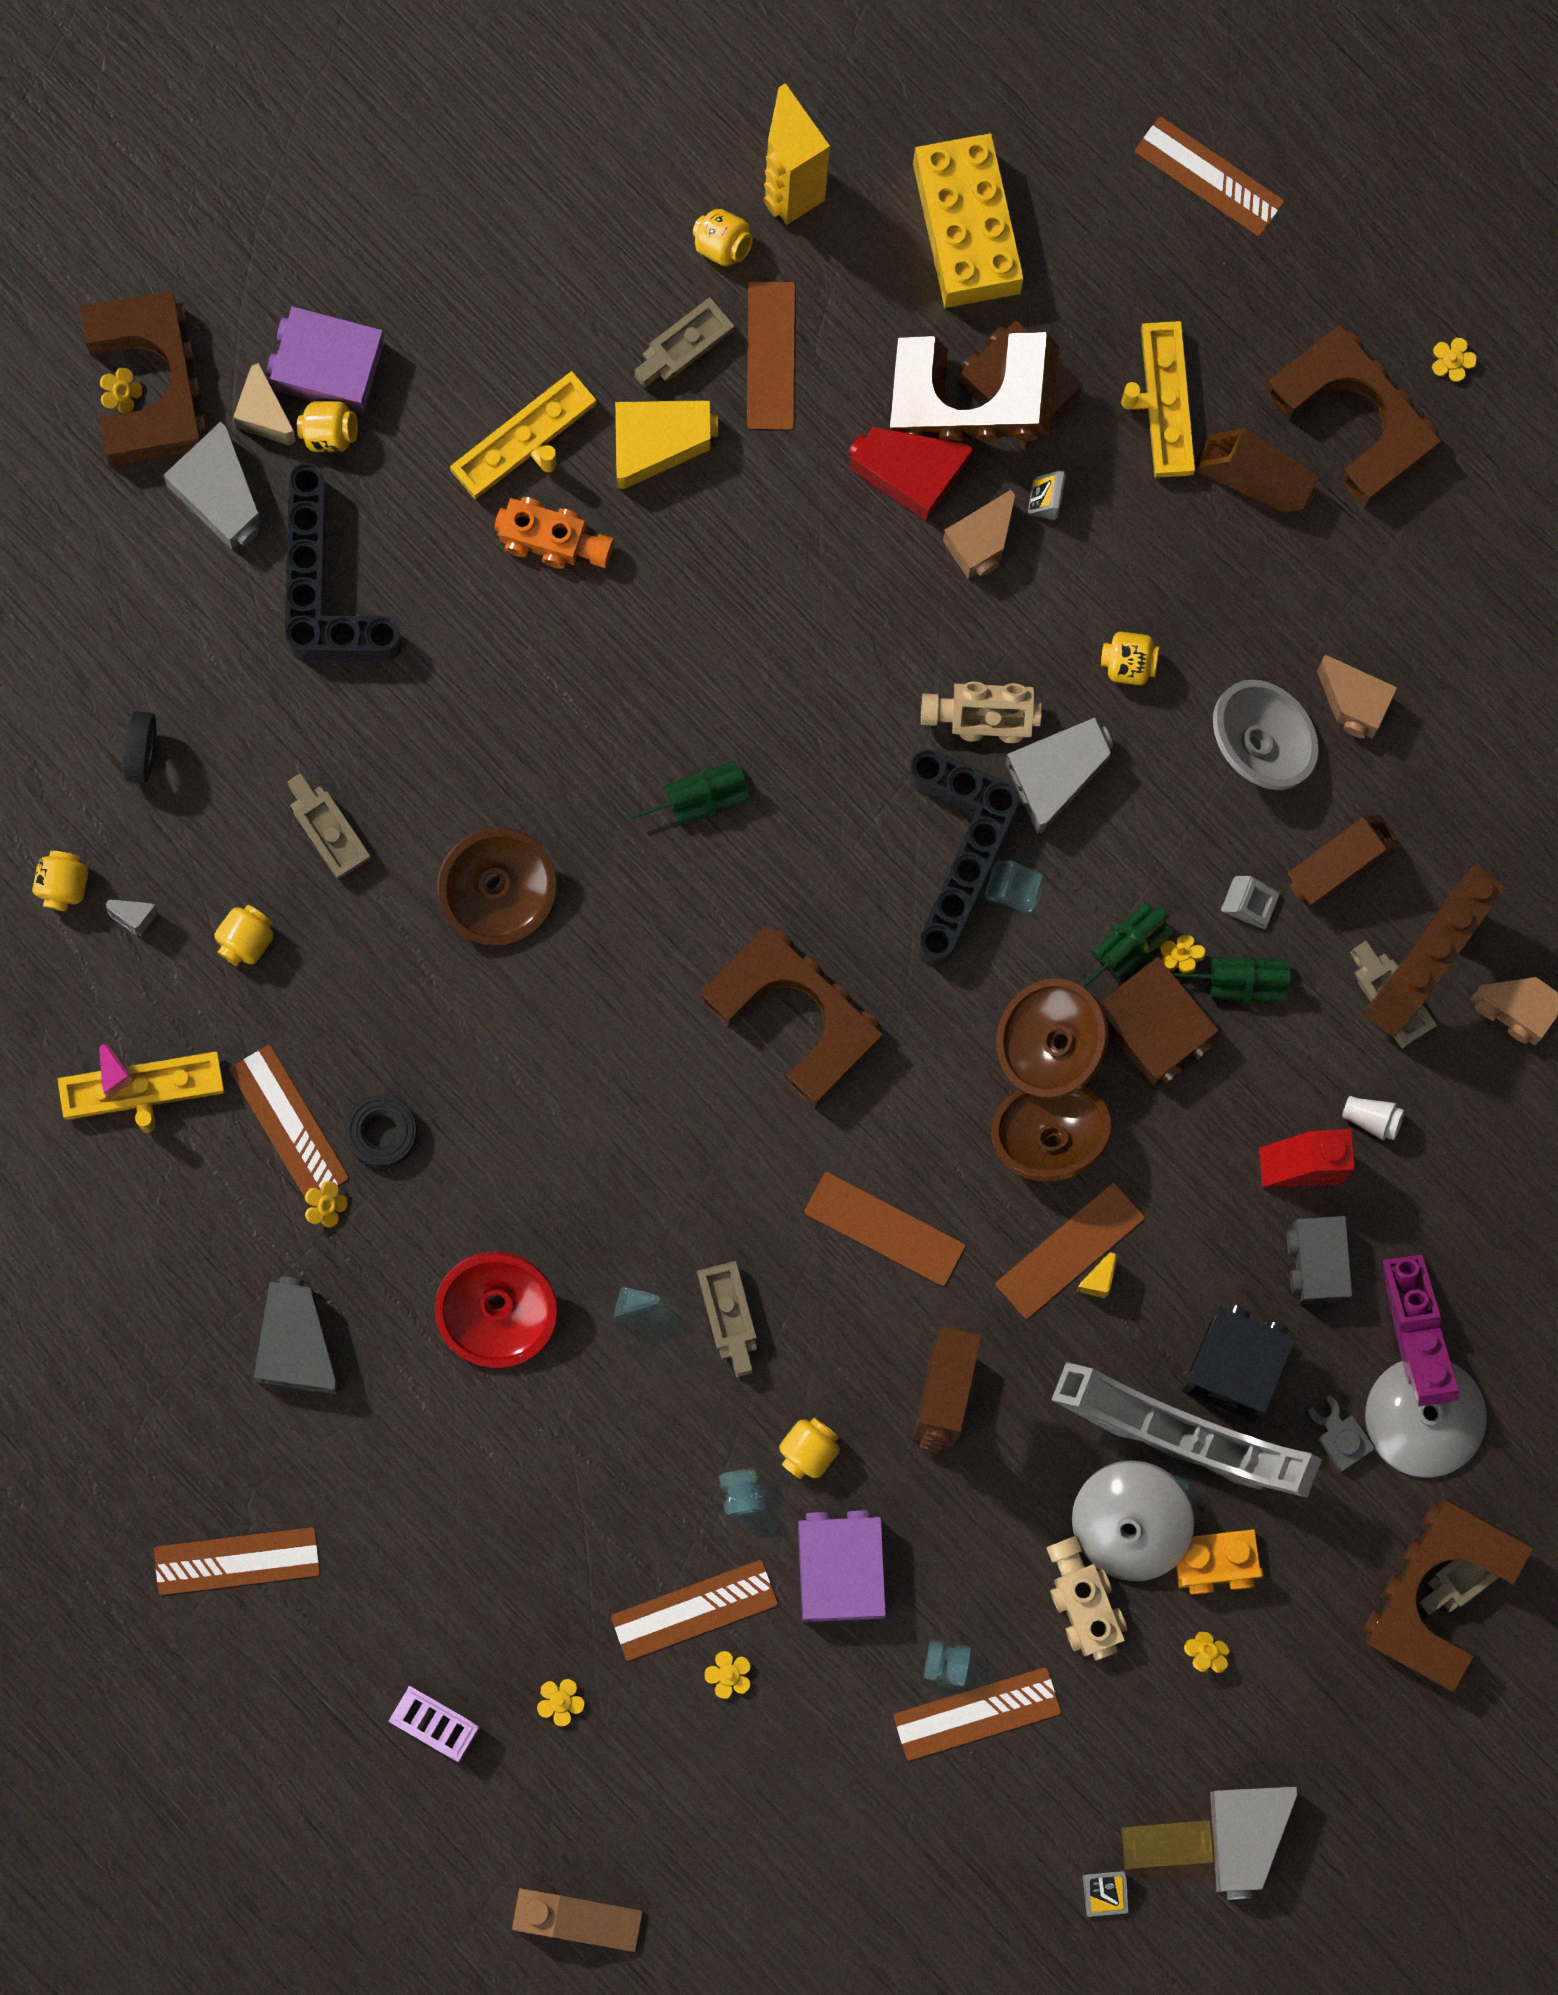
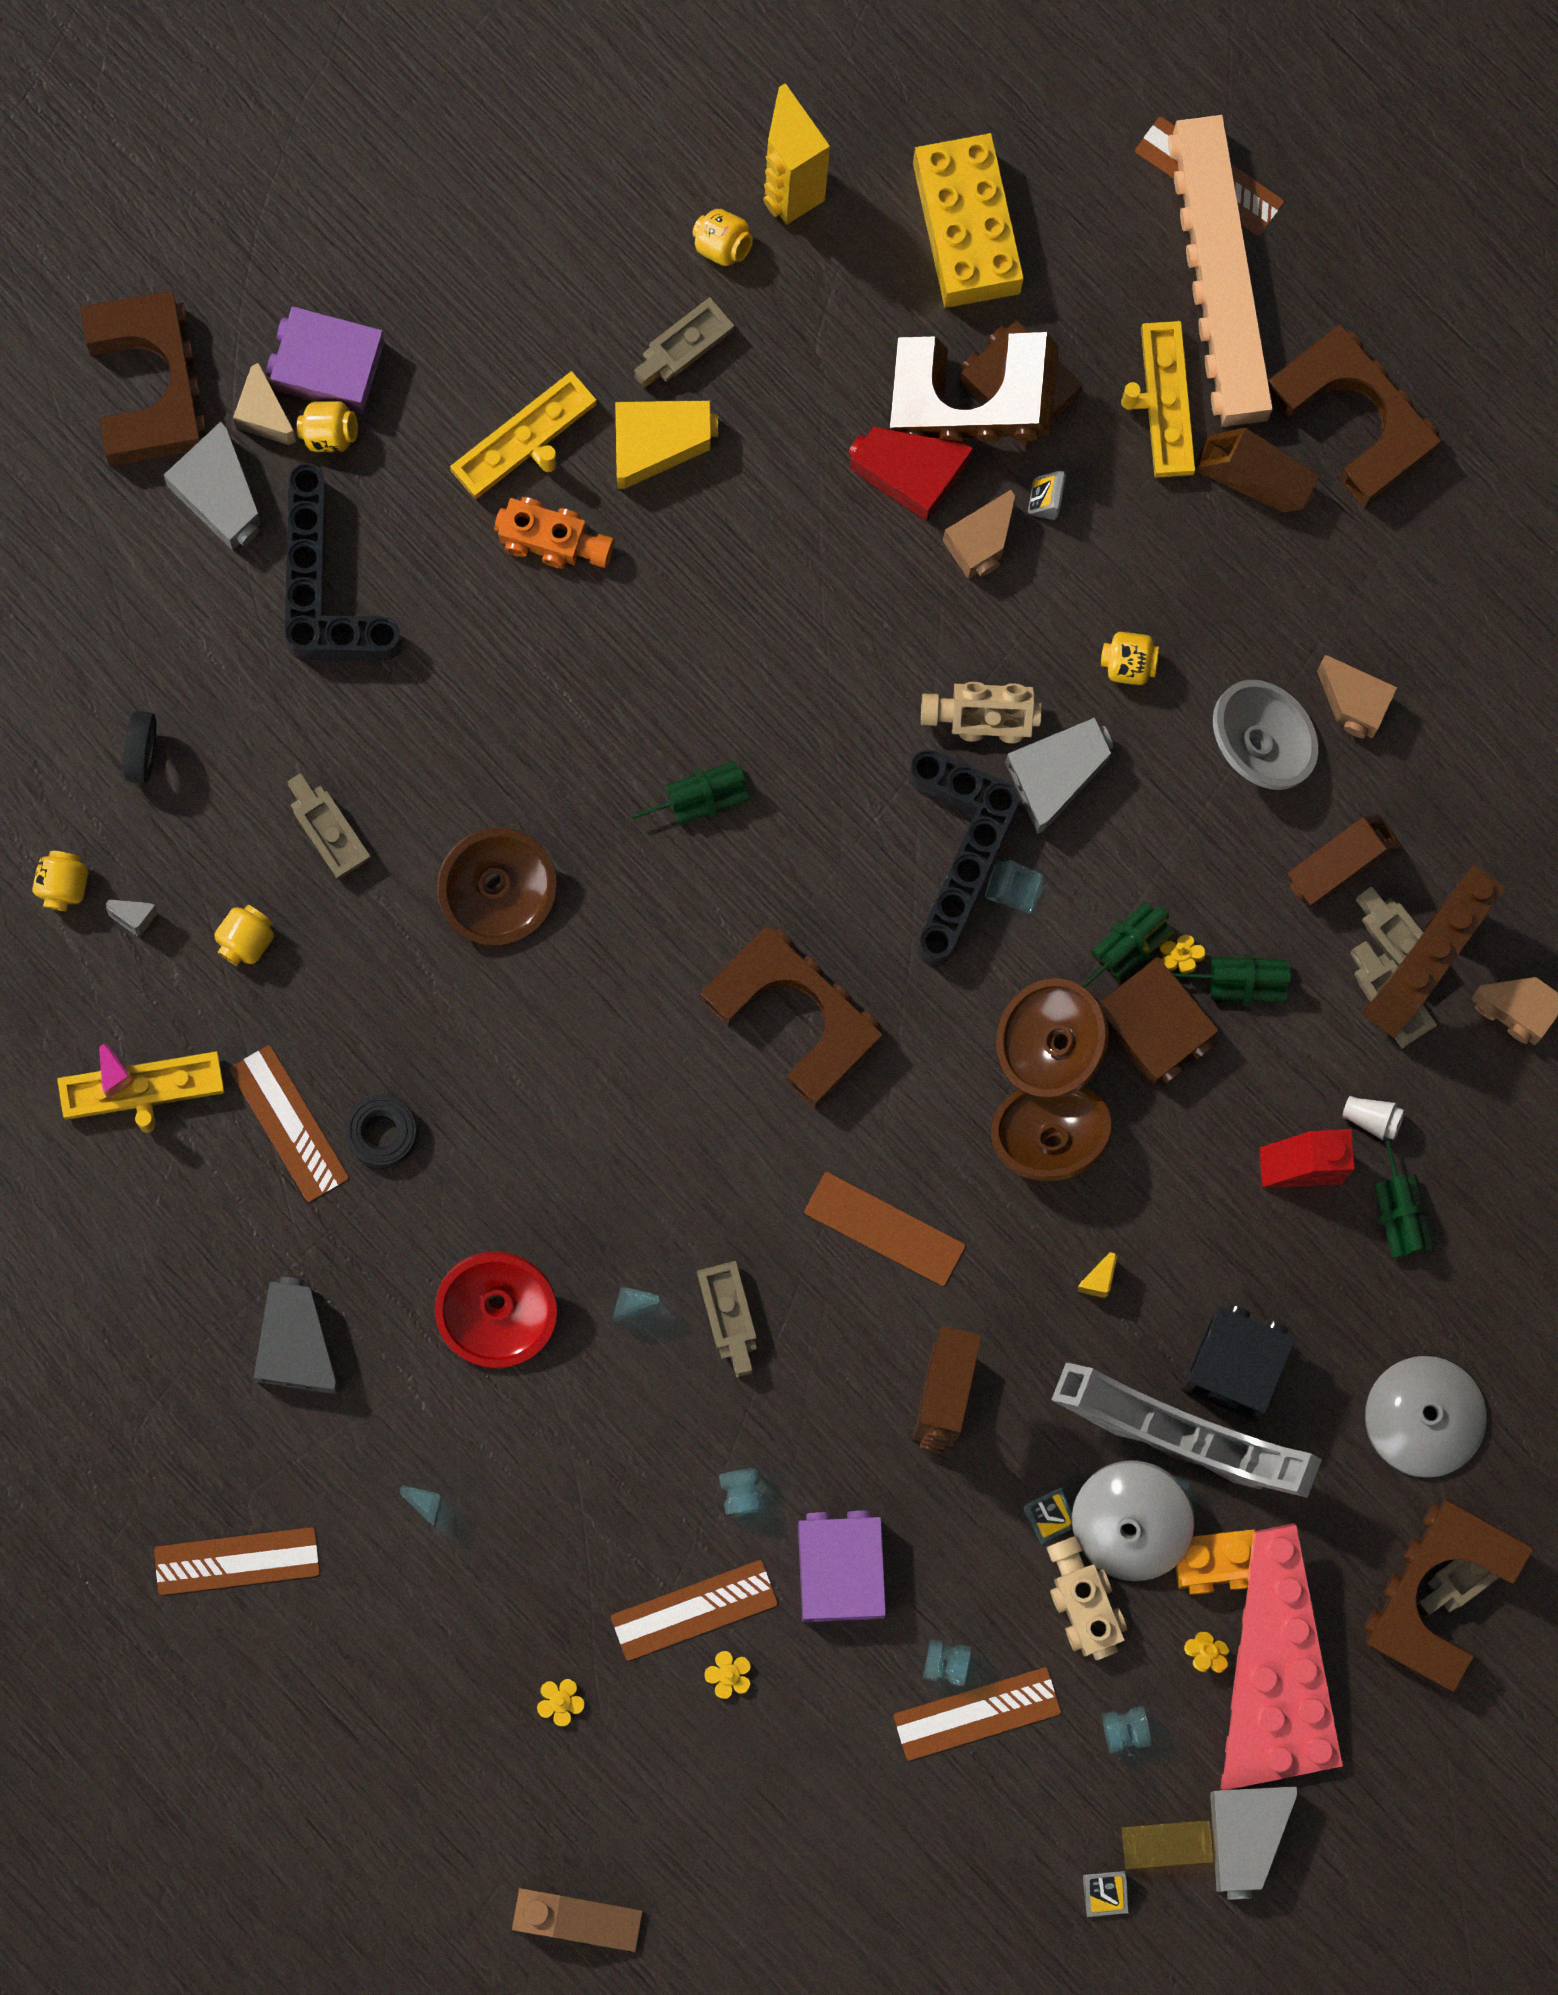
(120, 390): yellow plant -> none
(325, 1204): yellow plant -> none
(423, 1502): none -> clear light blue slope
(462, 1743): lavender slope -> none
(770, 355): dark orange sticker -> none
(809, 1448): yellow head -> none
(1049, 1515): none -> slope
(1069, 1250): dark orange sticker -> none
(1117, 1731): none -> clear light blue wheel
(1221, 271): none -> light nougat brick
(1250, 901): light grey slope -> none
(1280, 1688): none -> coral wing
(1320, 1260): dark grey brick -> none
(1344, 1439): dark grey plate -> none
(1389, 925): none -> dark tan hinge
(1403, 1213): none -> dark green piece
(1419, 1330): magenta slope -> none
(1453, 359): yellow plant -> none

